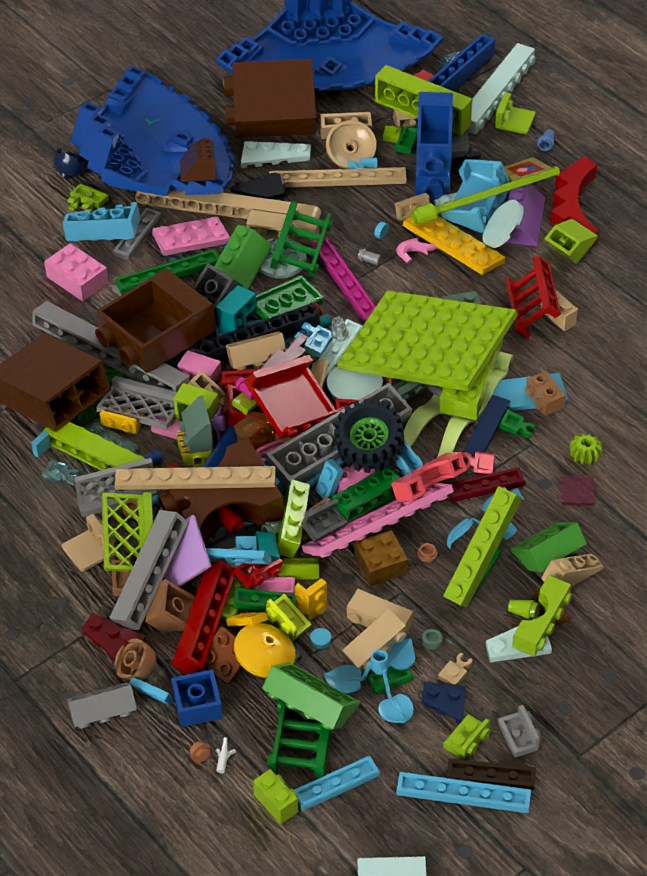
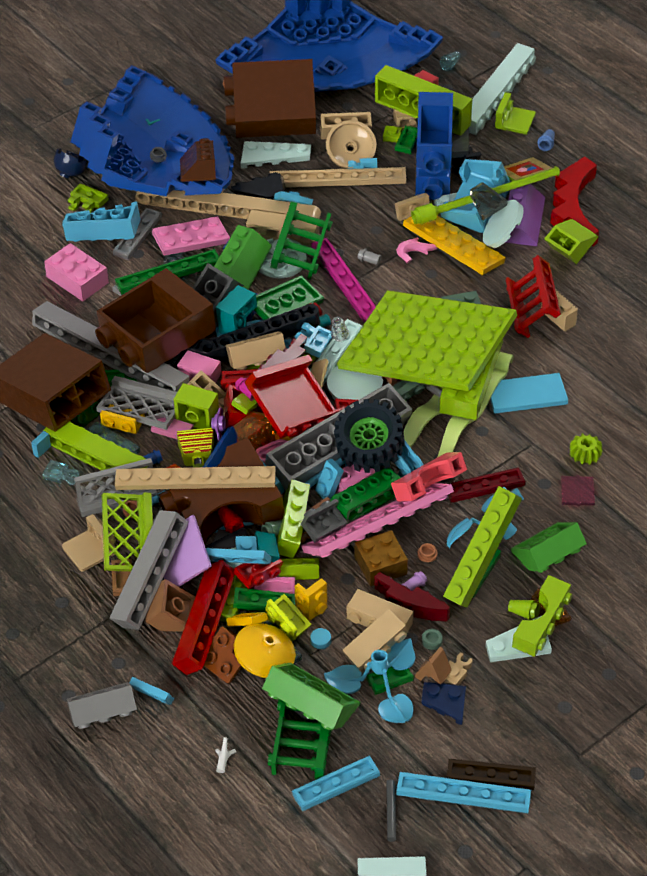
(108, 634): dark red wing -> none
(135, 660): medium nougat cylinder -> none
(158, 154): none -> dark grey plate
(196, 427): sand green slope -> none
(197, 698): blue brick -> none
(200, 751): nougat plate -> none
(276, 796): lime brick -> none
(292, 196): none -> medium azure plate
(381, 230): medium azure tile -> none
(391, 811): none -> dark grey bar
(417, 580): none -> lavender pin
(419, 601): none -> dark red slope
(435, 666): none -> medium nougat slope
(465, 63): blue brick -> none
(467, 736): lime bracket -> none
(481, 462): coral plate -> none
(486, 200): none -> clear smoke wing
(487, 425): dark blue tile -> none
(514, 423): green plate -> none
(520, 732): light grey bracket -> none
(545, 393): medium nougat brick -> none
(573, 568): tan slope -> none

